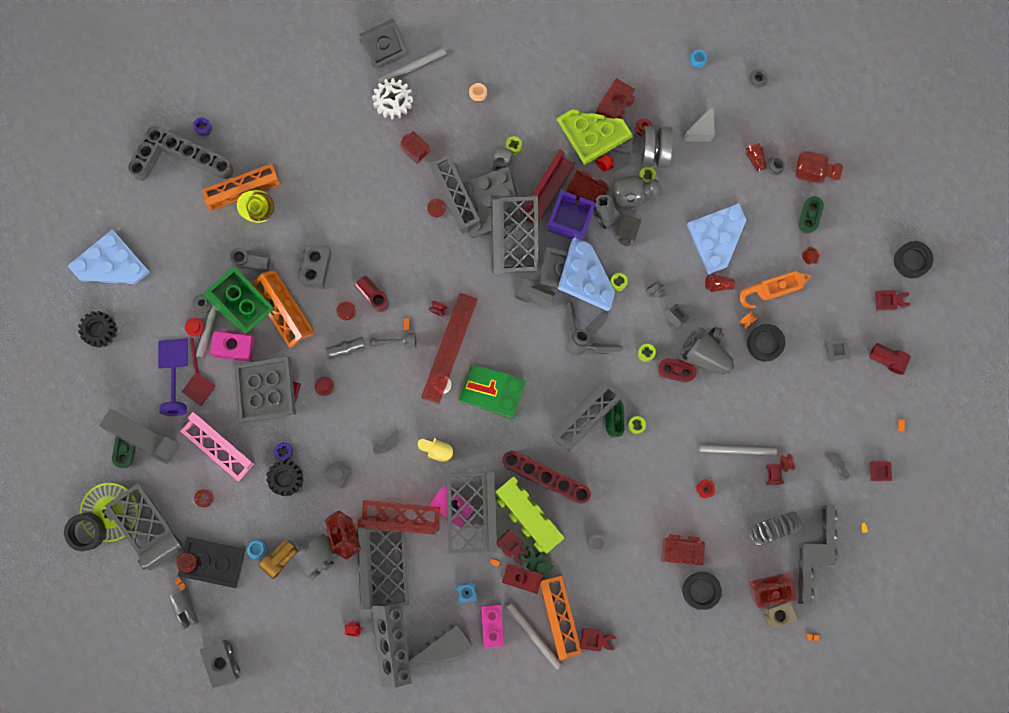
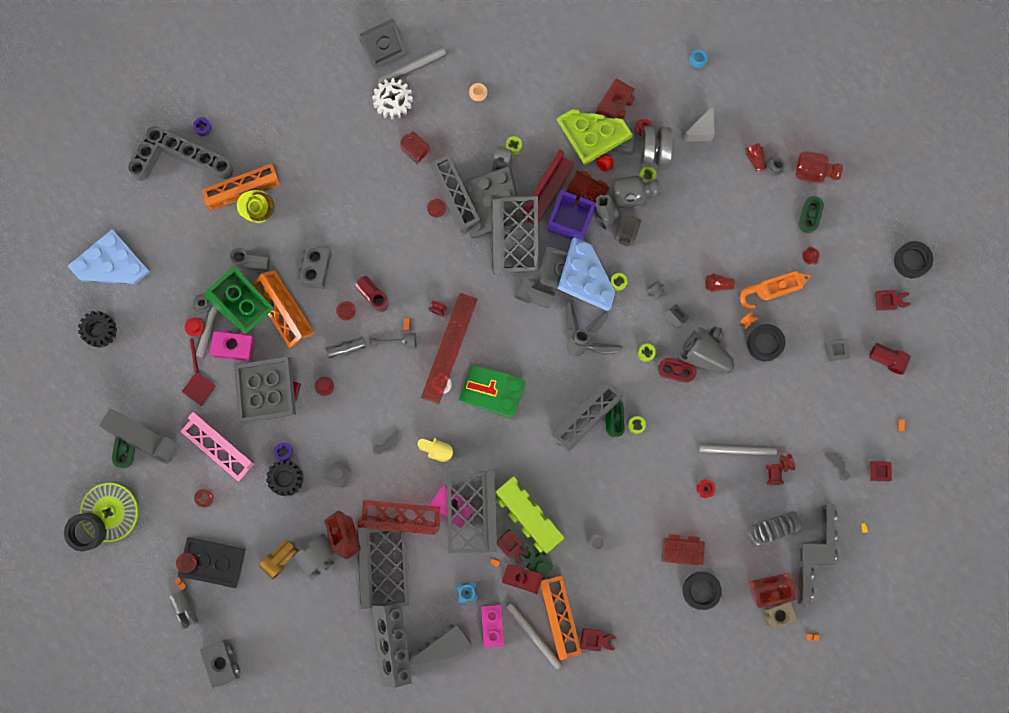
(160, 547): dark grey piece -> none
(172, 355): dark purple piece -> none
(256, 549): dark azure plate -> none
(353, 629): red plate -> none
(556, 477): dark red beam -> none
(717, 236): light blue plate -> none
(762, 75): dark grey plate -> none

